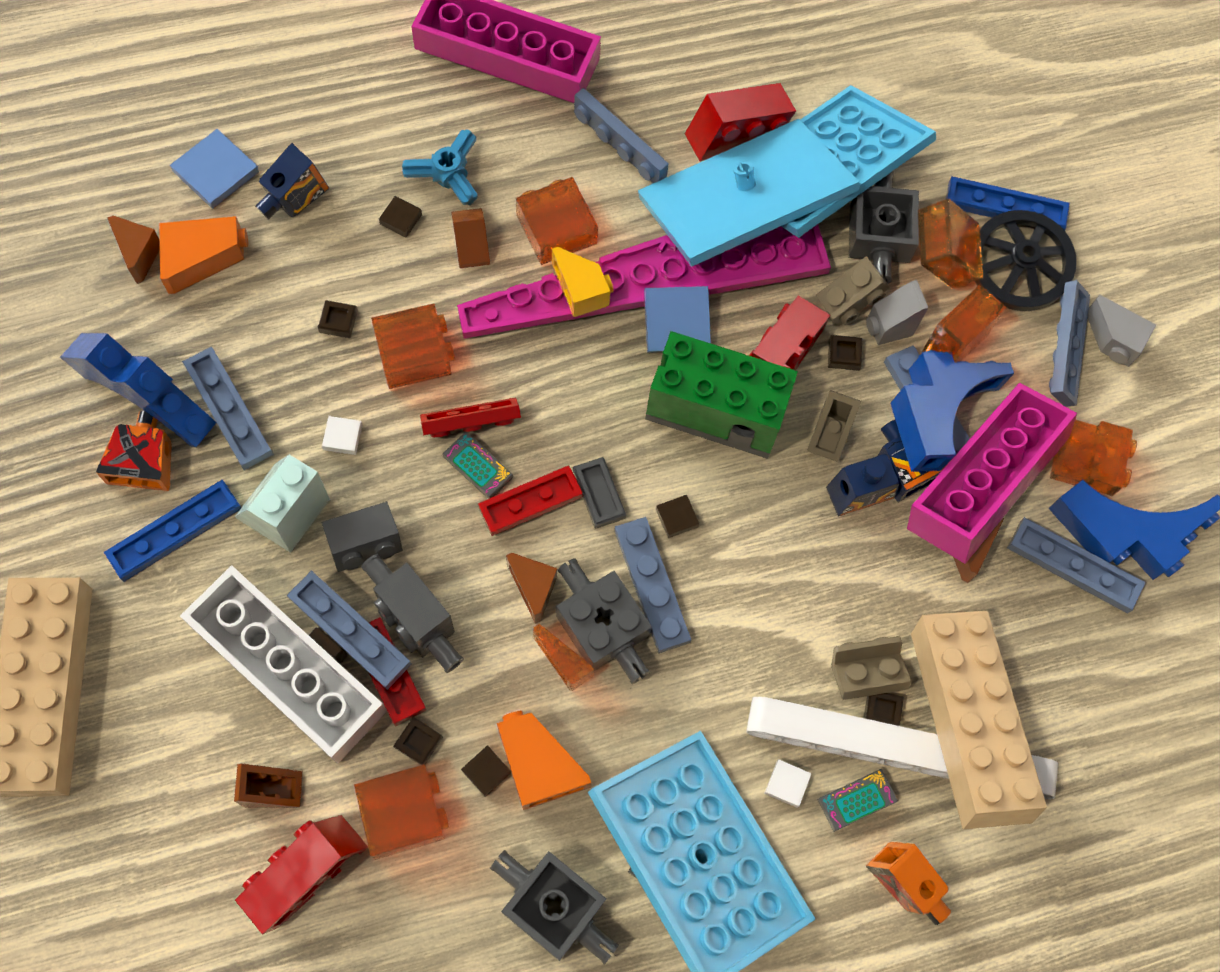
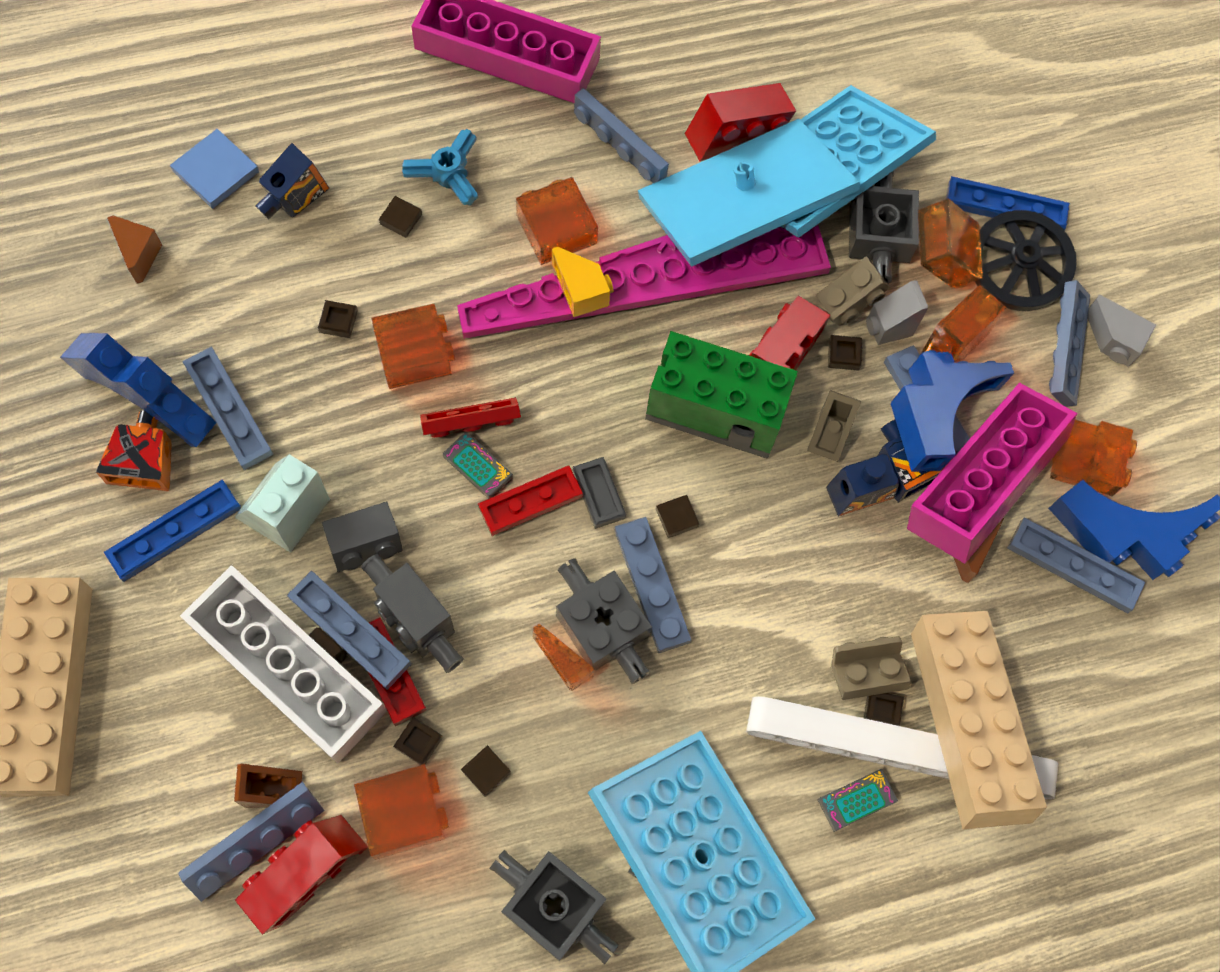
(198, 250): orange slope -> none
(250, 842): none -> sand blue plate
(342, 435): white tile -> none
(470, 238): dark orange slope -> none
(533, 581): dark orange slope -> none
(538, 761): orange slope -> none
(676, 310): medium blue tile -> none
(787, 783): white tile -> none
(911, 880): orange torso -> none

